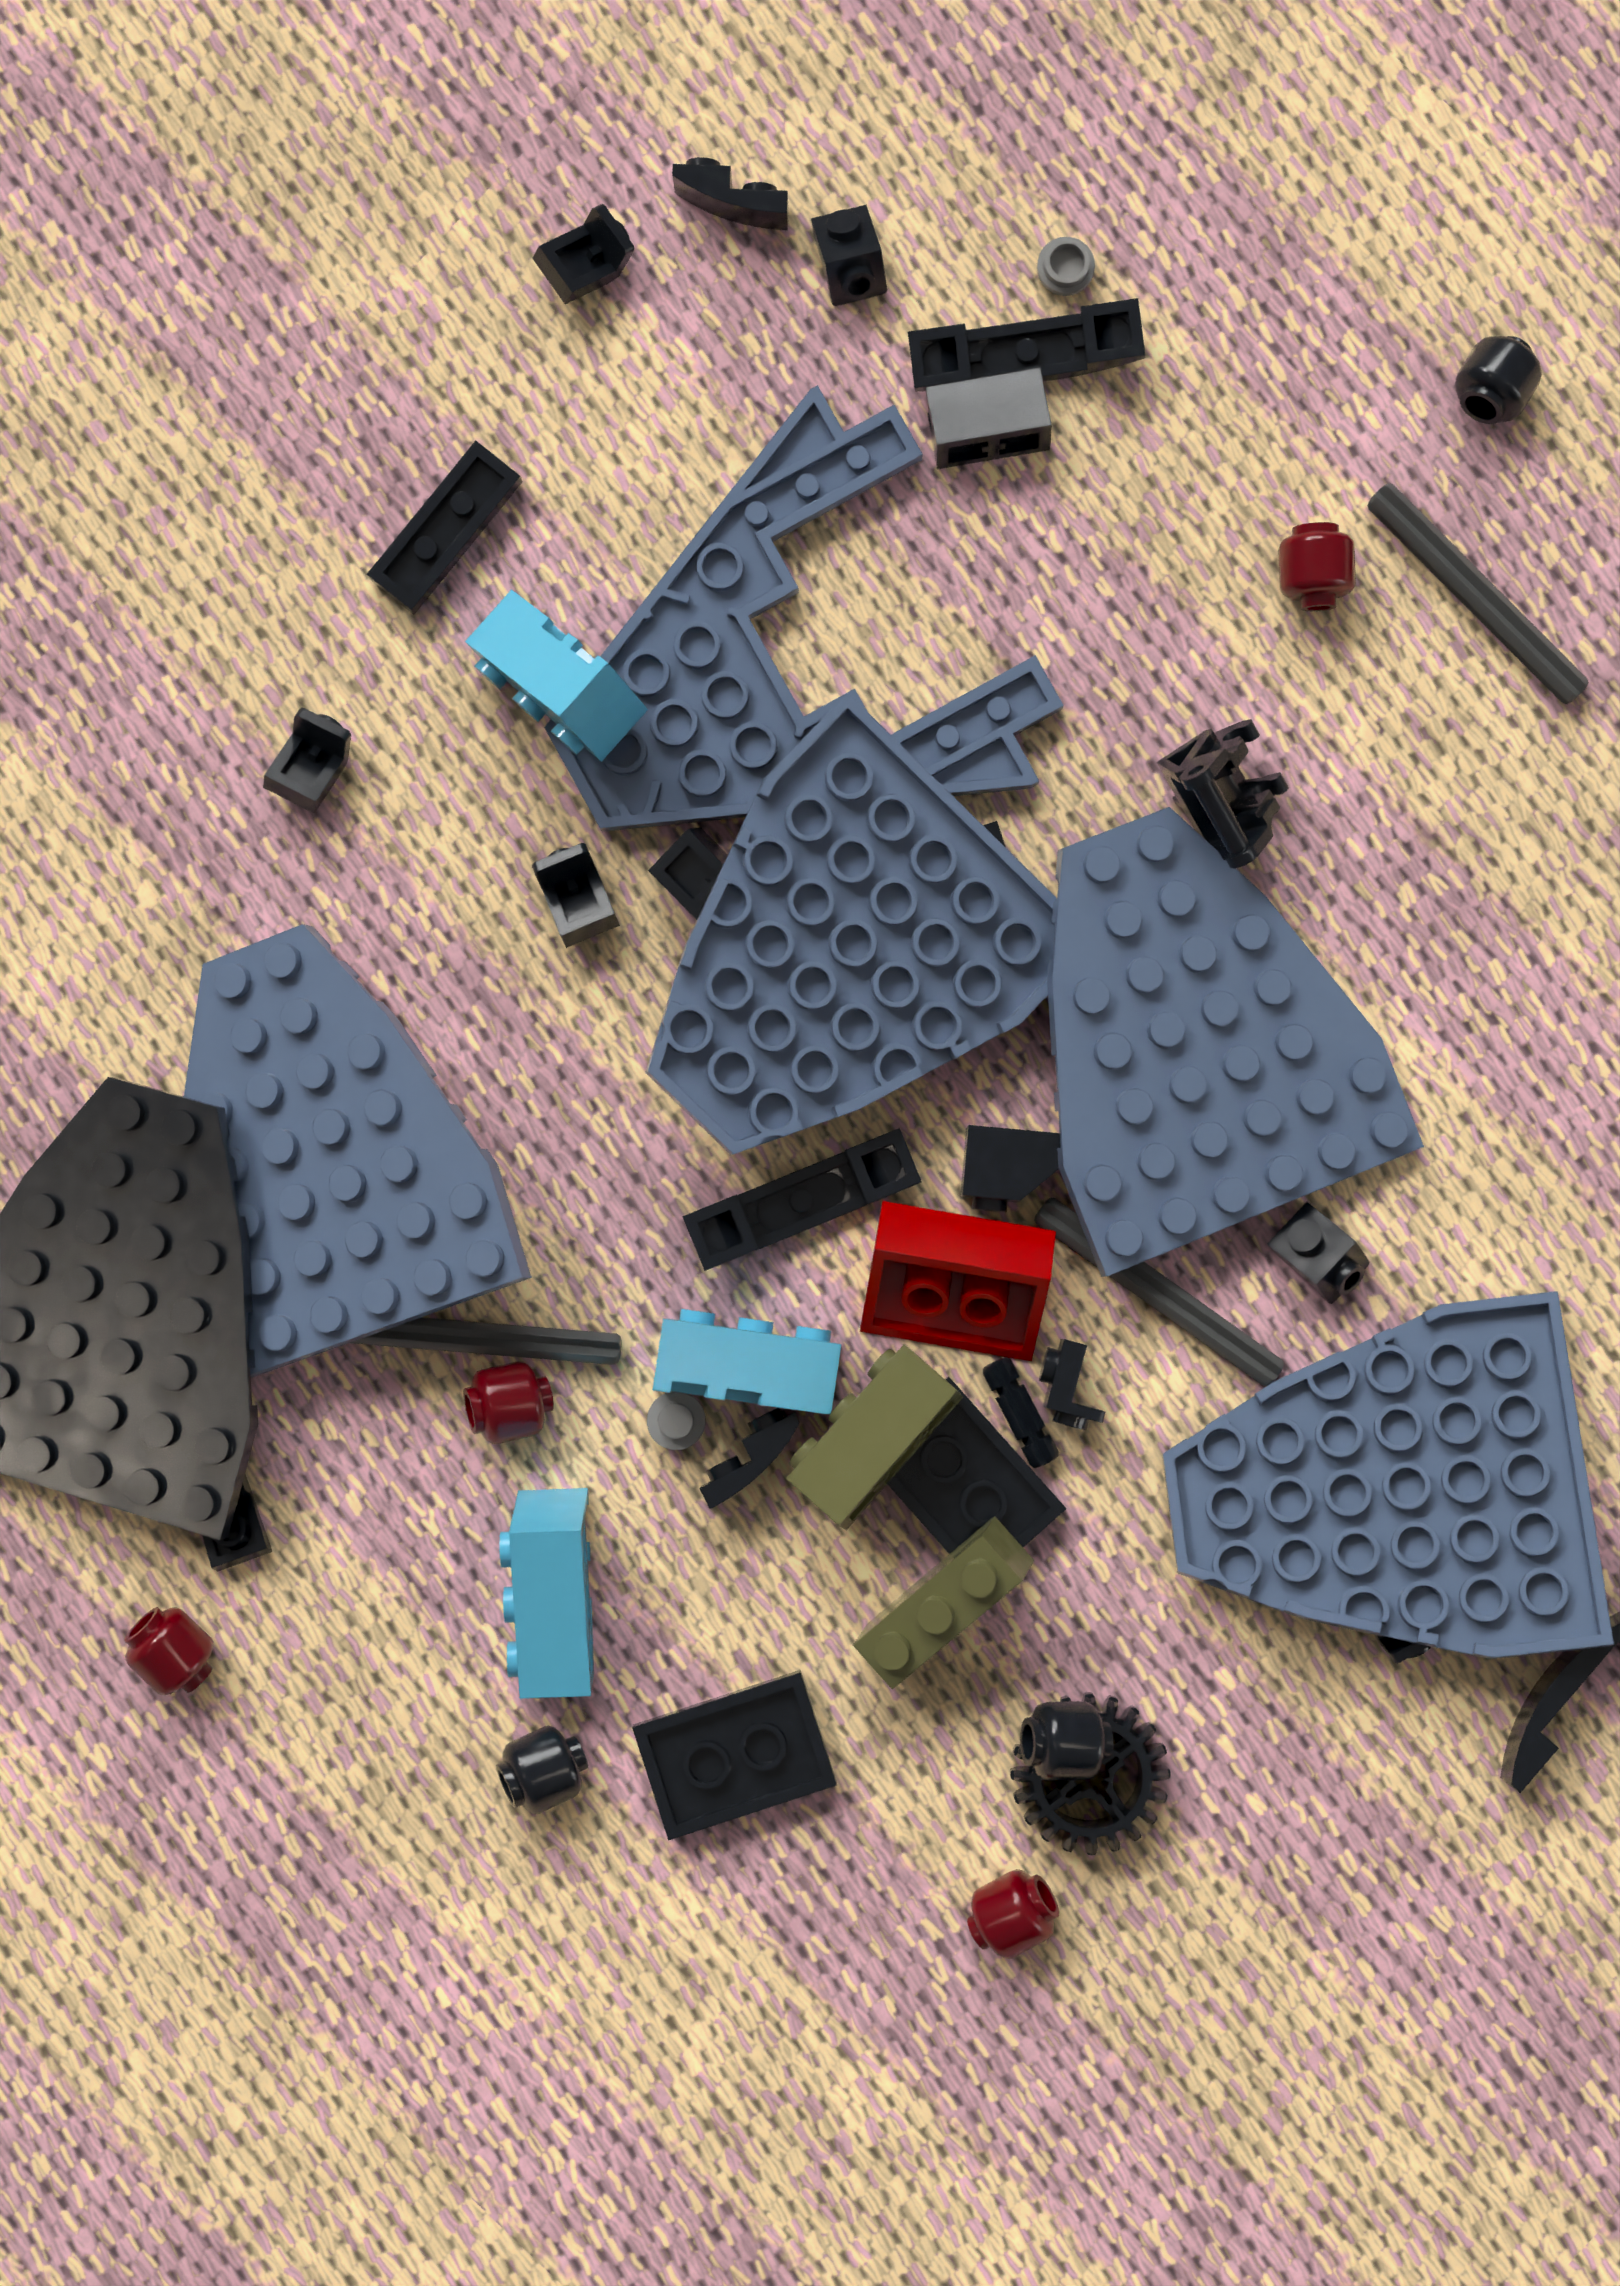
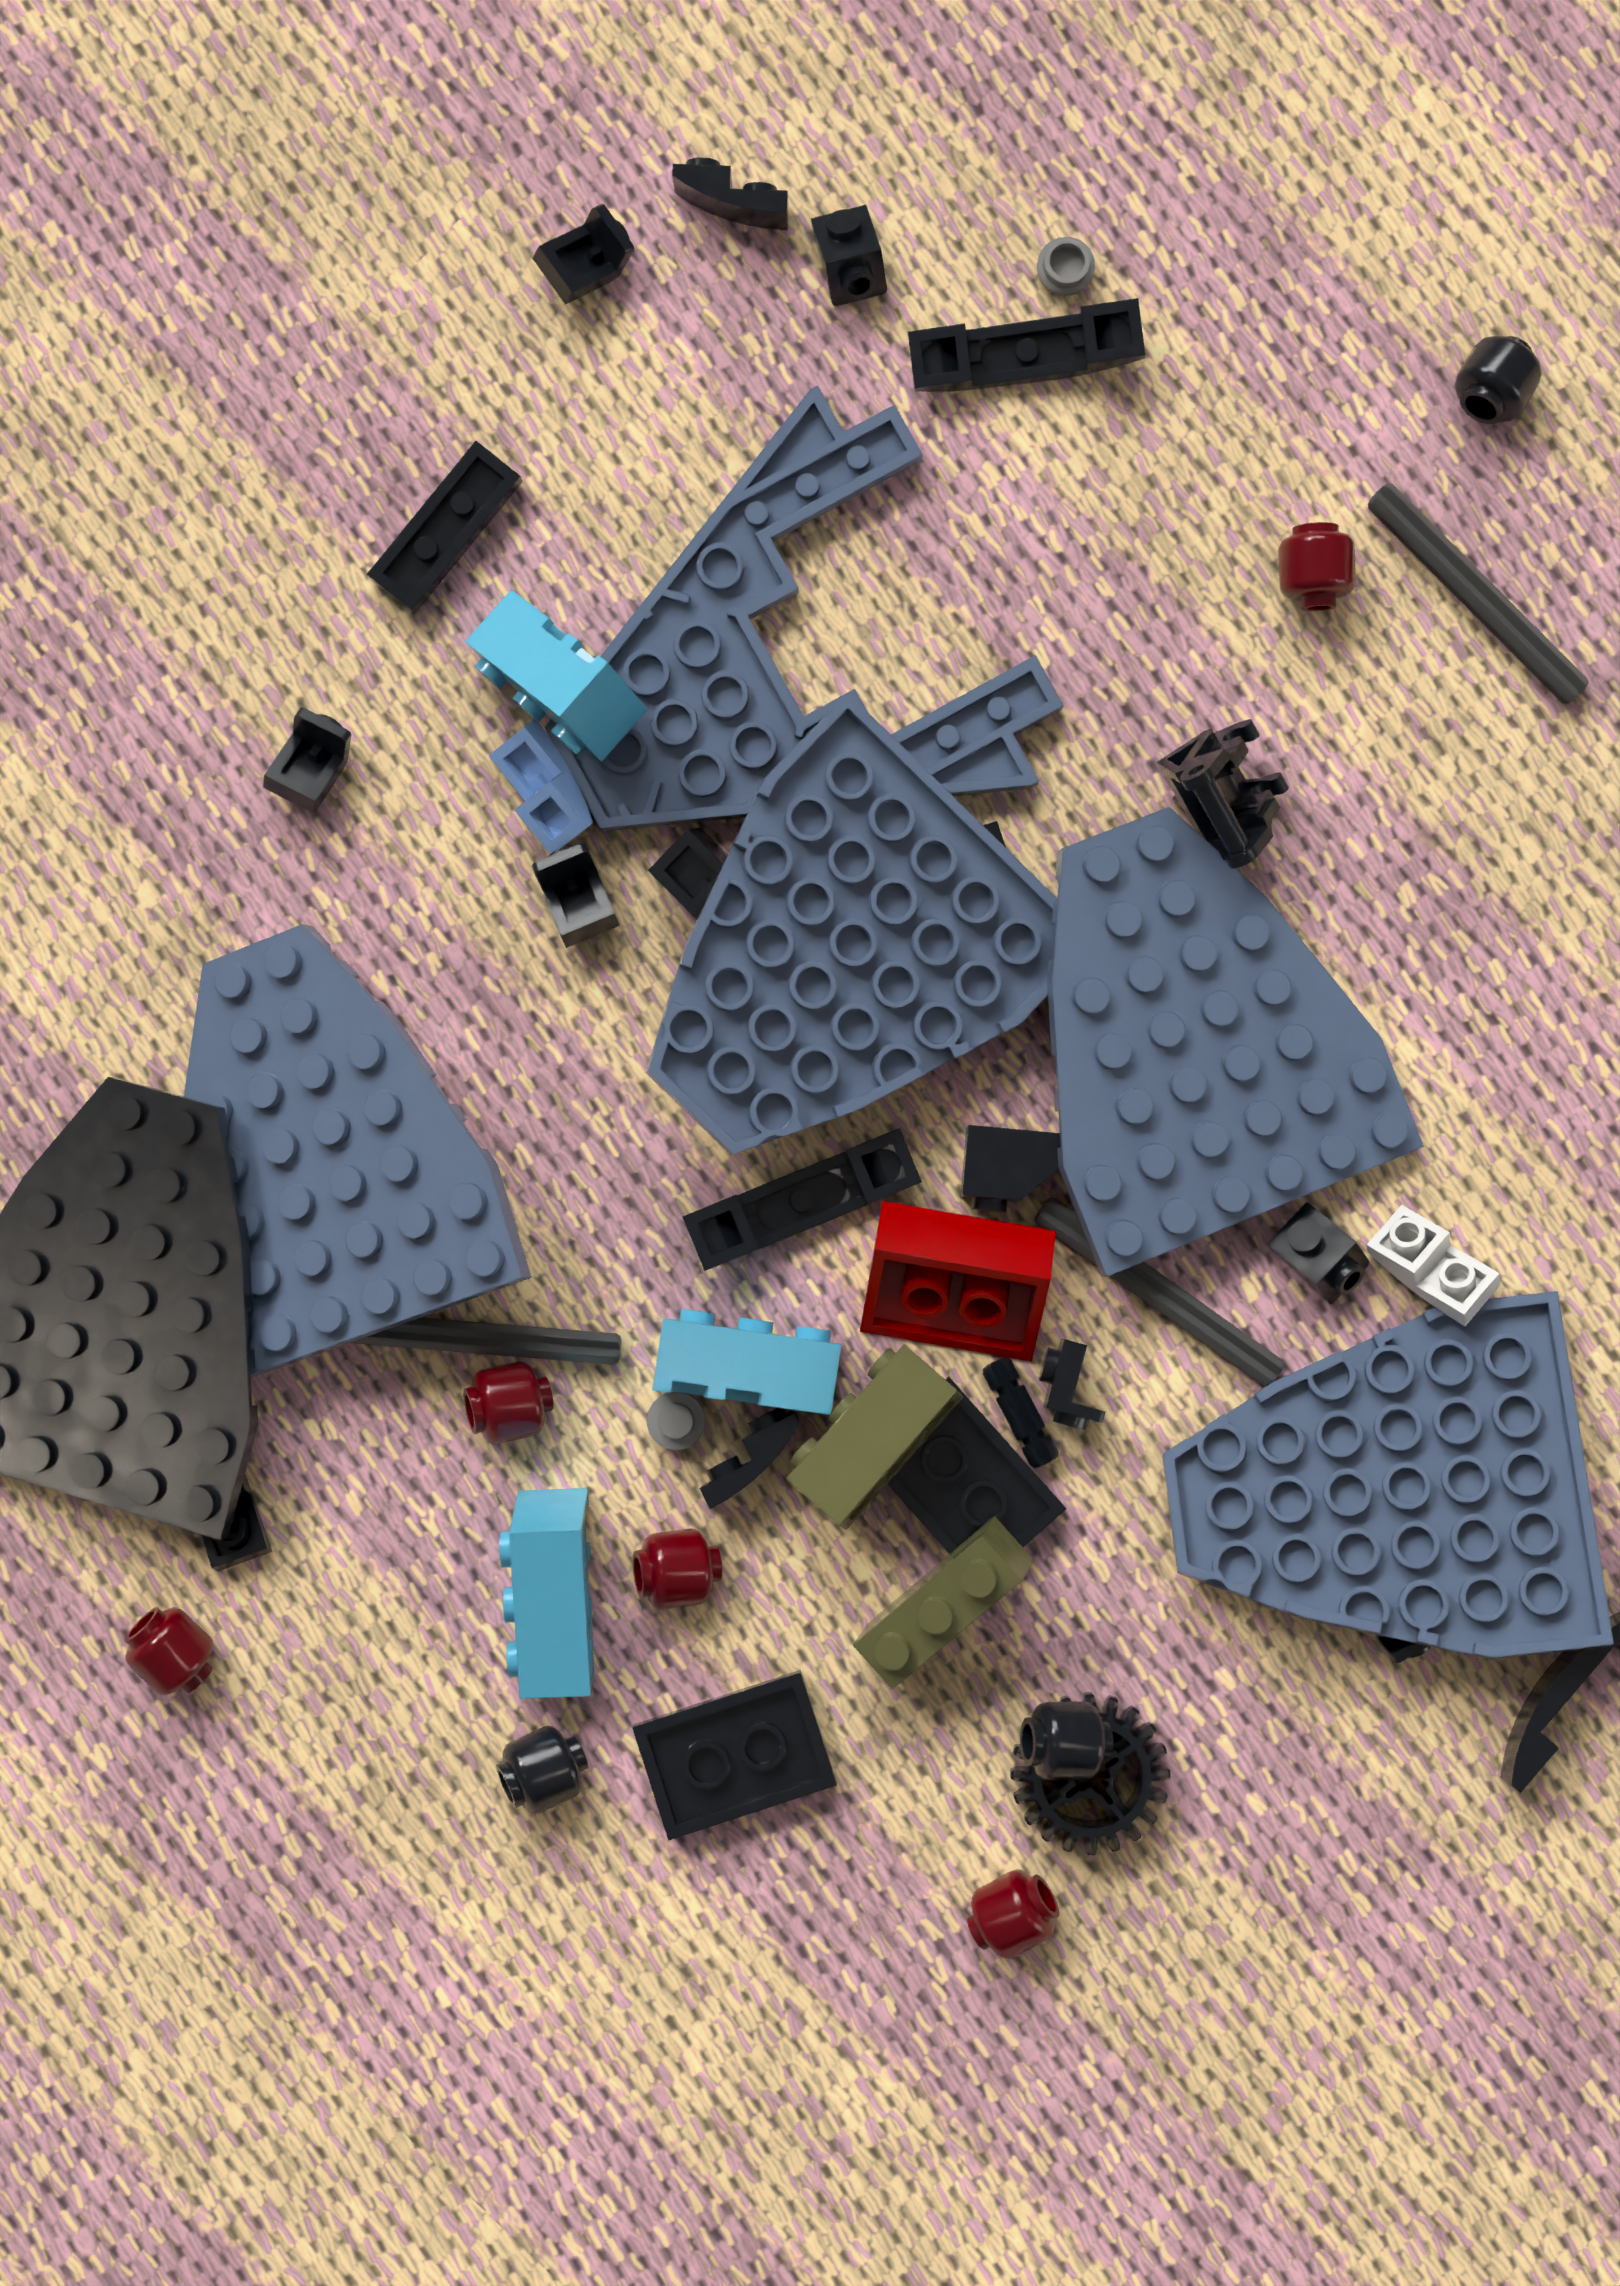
(552, 797): none -> light blue slope
(676, 1569): none -> dark red head
(988, 418): hinge -> none
(1431, 1267): none -> white slope

